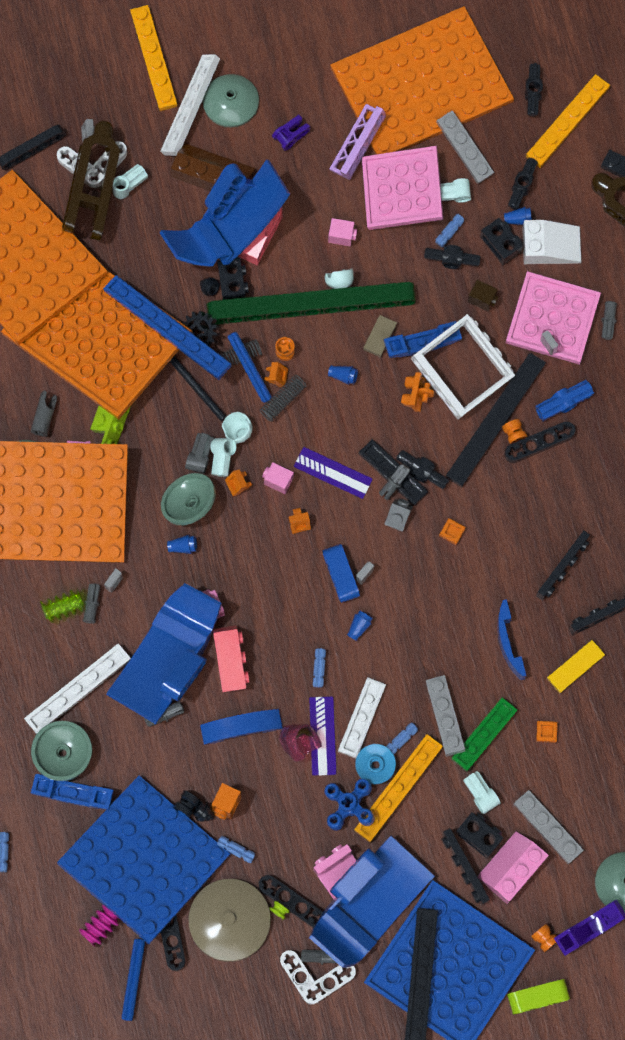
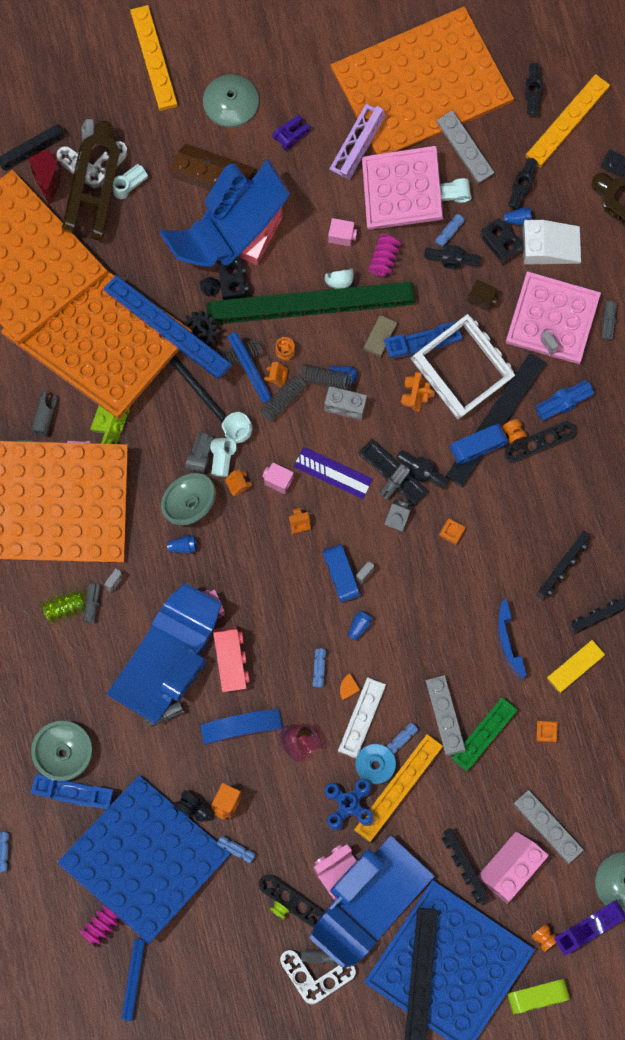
(46, 173): none -> dark red slope
(78, 688): white plate -> none
(173, 931): black beam -> none
(190, 104): white plate -> none
(229, 920): dark tan dish -> none
(323, 723): dark purple sticker -> none
(325, 378): none -> dark grey piece
(345, 403): none -> light grey brick
(348, 687): none -> orange tile
(383, 255): none -> dark pink piece
(476, 839): black brick -> none
(478, 444): none -> blue beam
(483, 796): light aqua piece -> none

